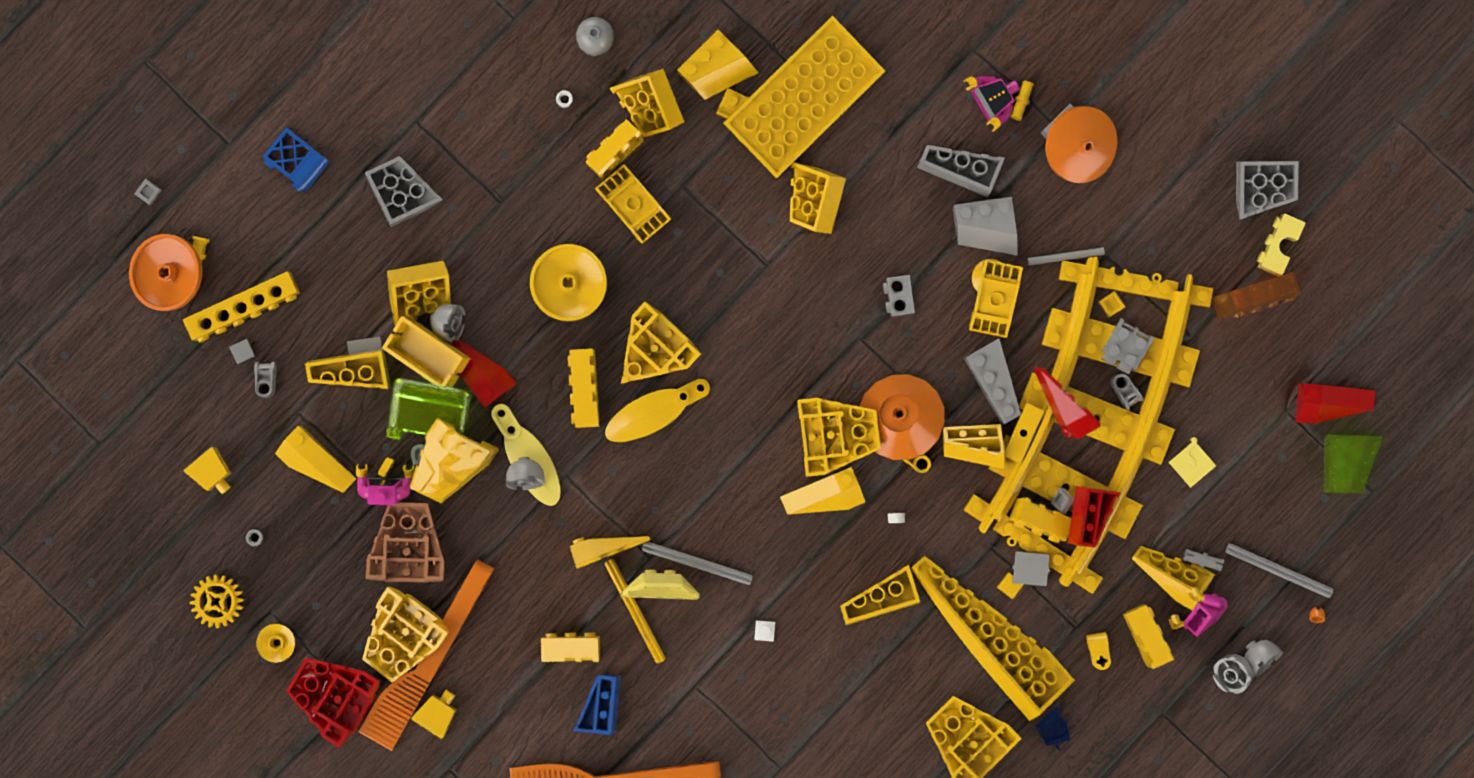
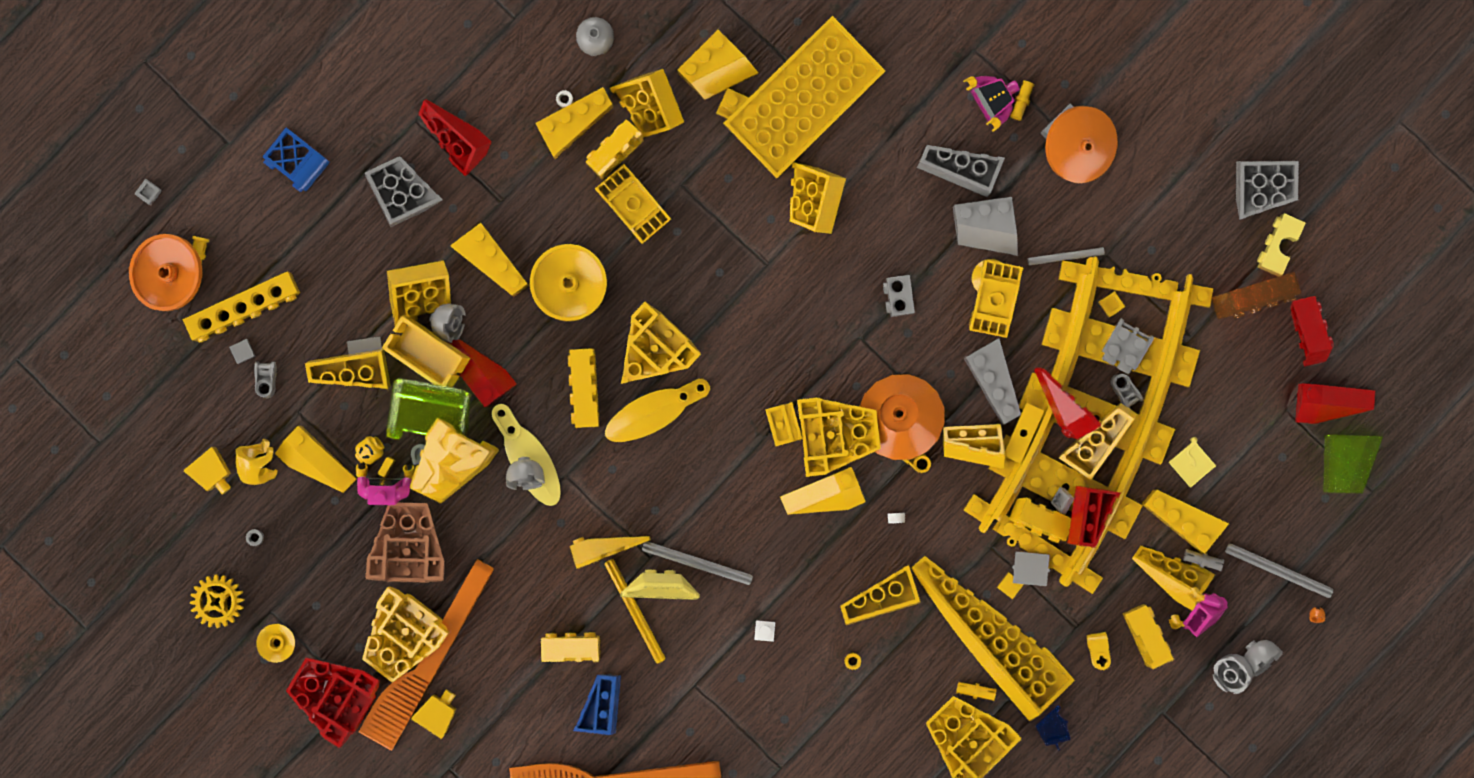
(250, 468): none -> yellow piece
(369, 450): none -> yellow head
(461, 140): none -> red wedge
(487, 256): none -> yellow wedge
(573, 121): none -> yellow wedge
(783, 424): none -> yellow plate
(858, 661): none -> yellow axle
(976, 691): none -> yellow pin
(1091, 450): none -> yellow wedge
(1187, 521): none -> yellow wedge
(1311, 330): none -> red wedge

